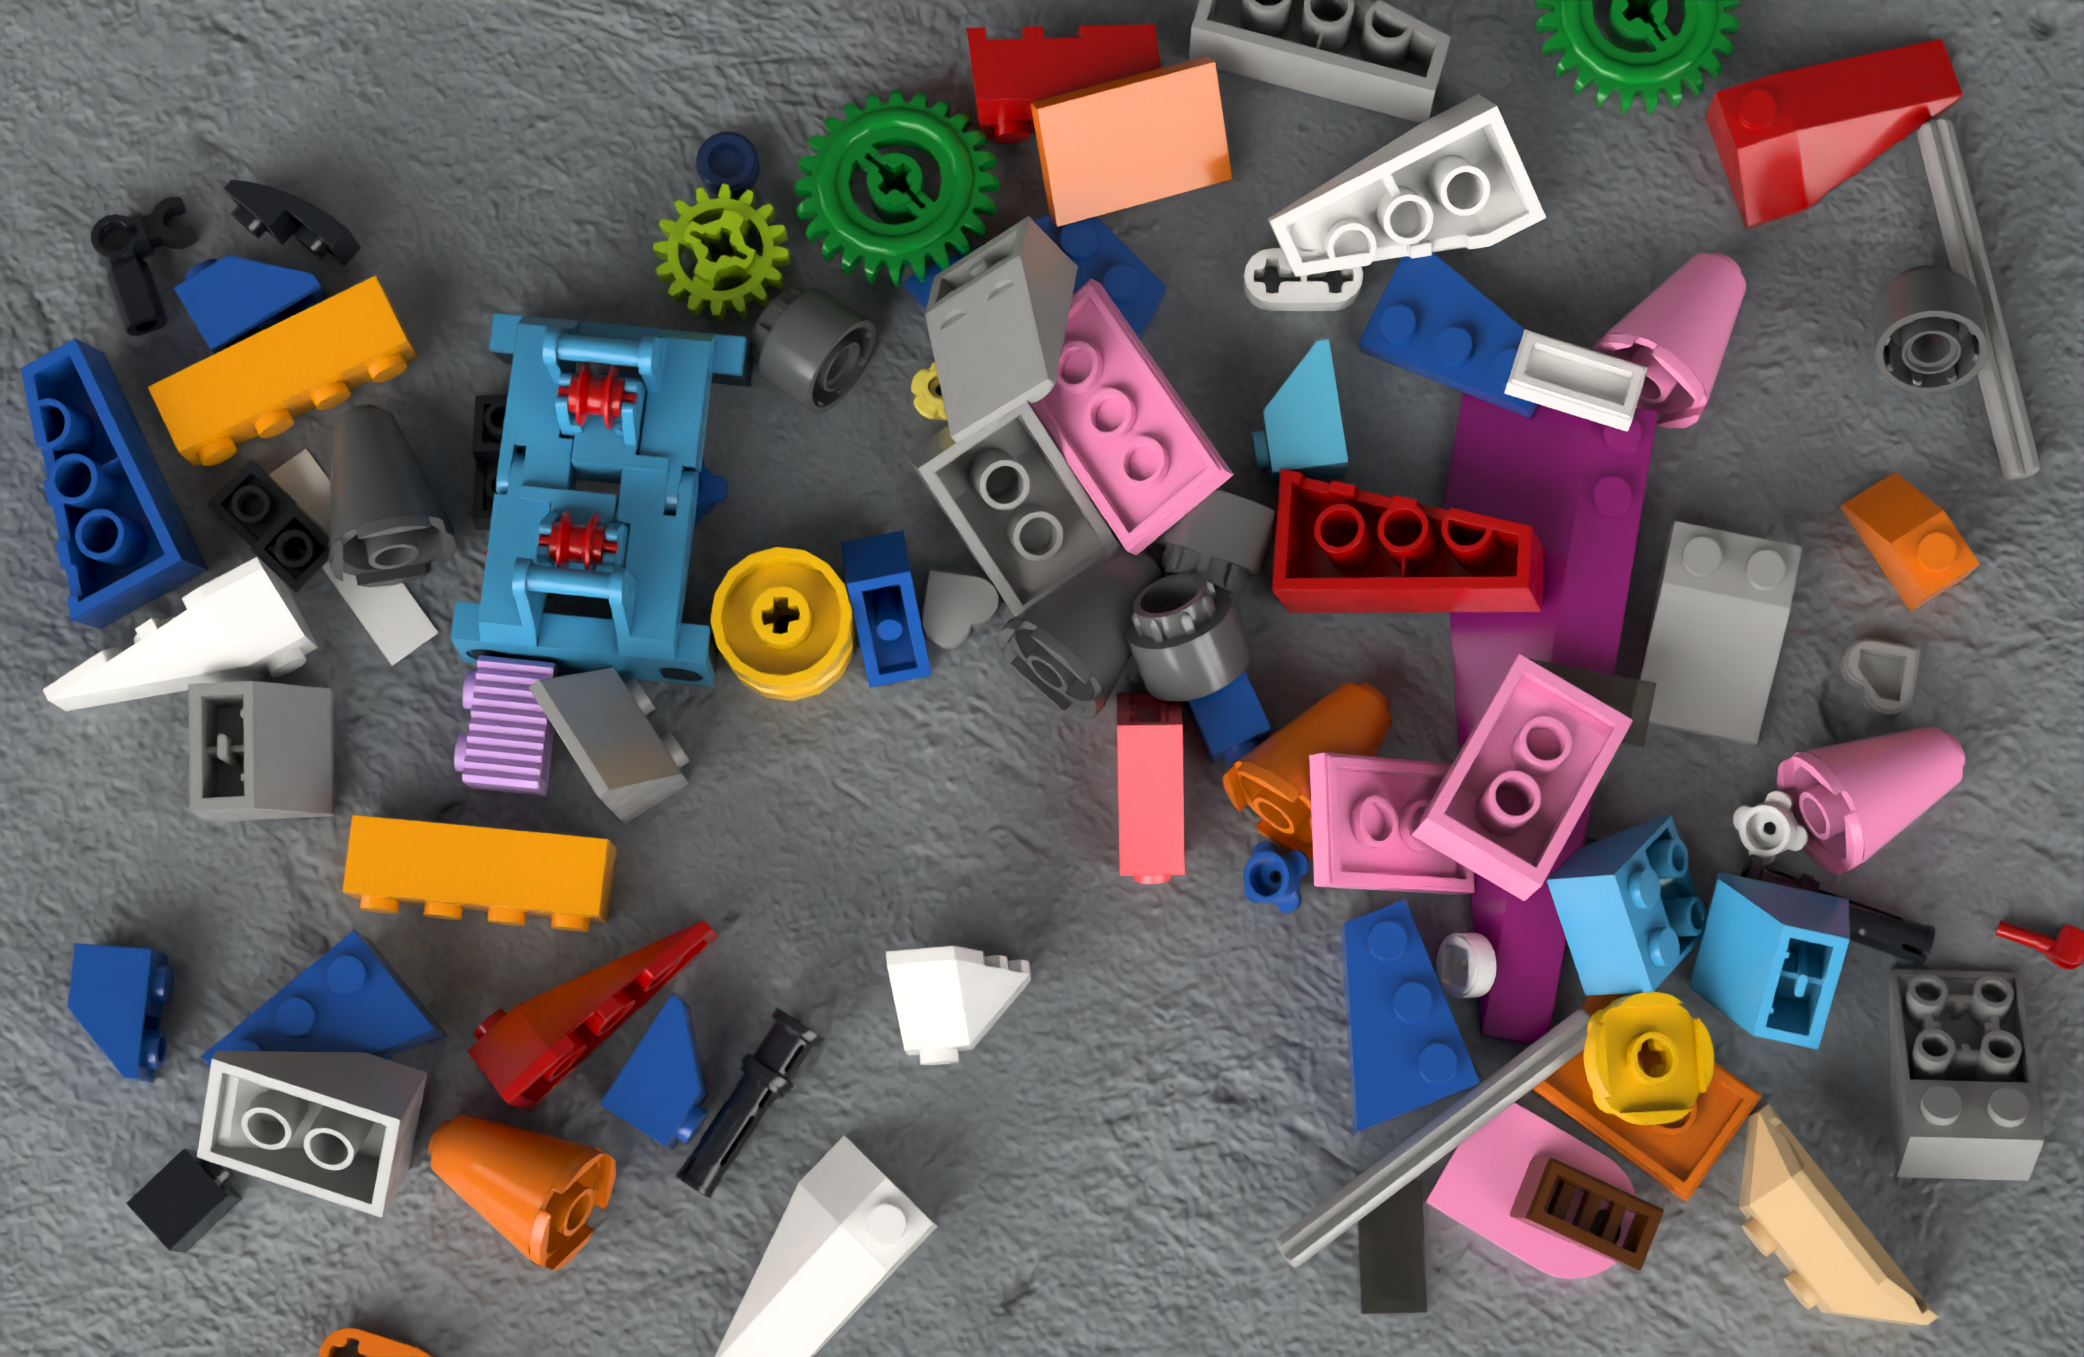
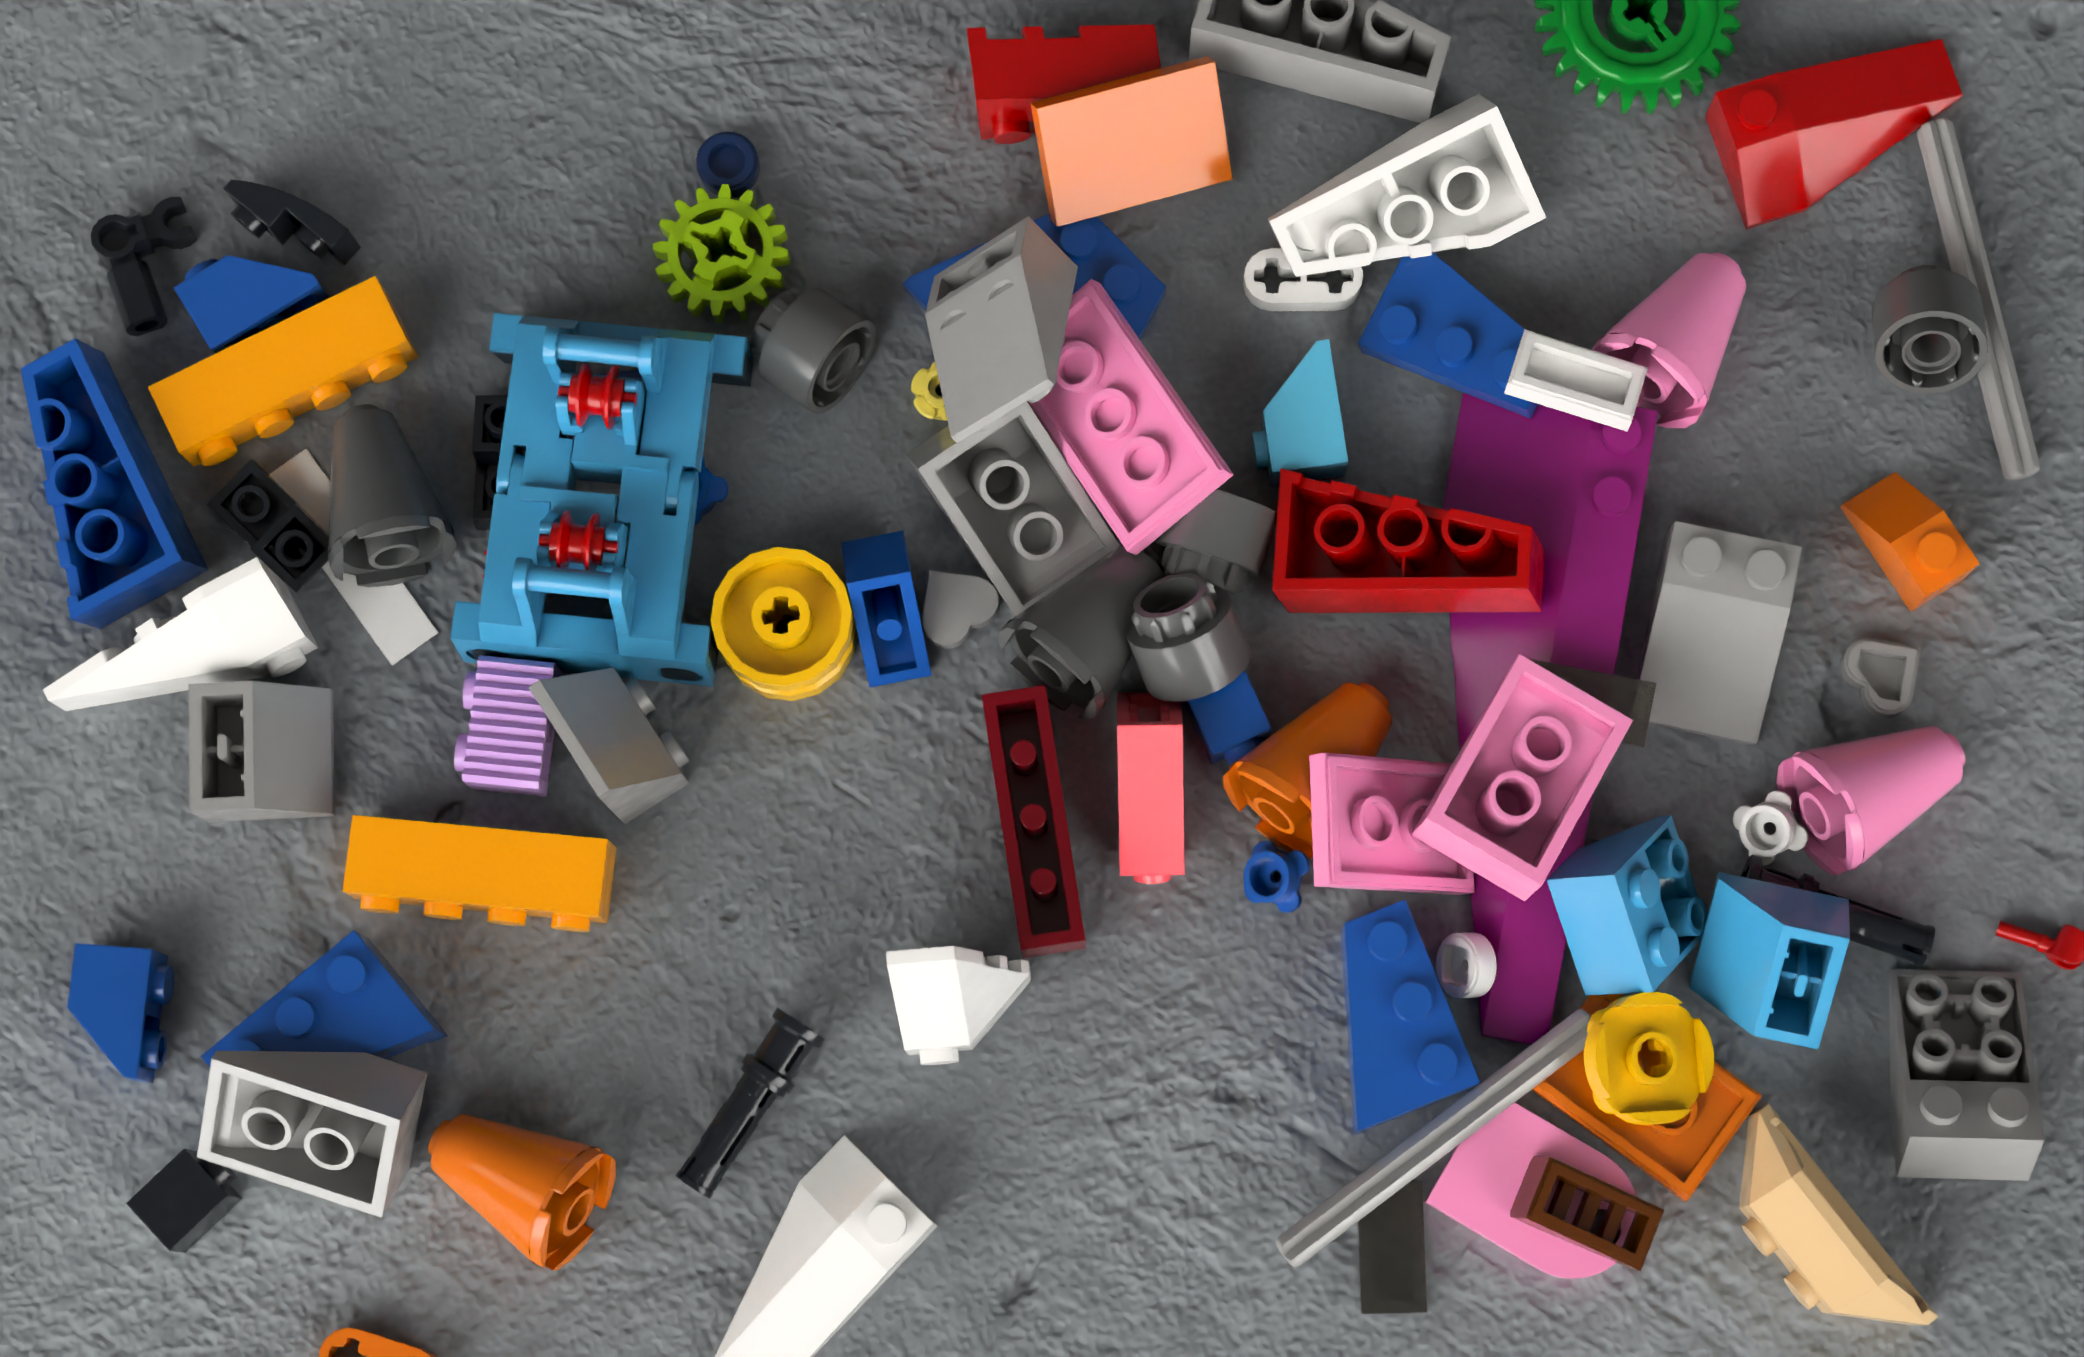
(555, 1032): red wedge -> none
(663, 1080): blue slope -> none
(915, 224): green gear -> none
(1033, 821): none -> dark red brick

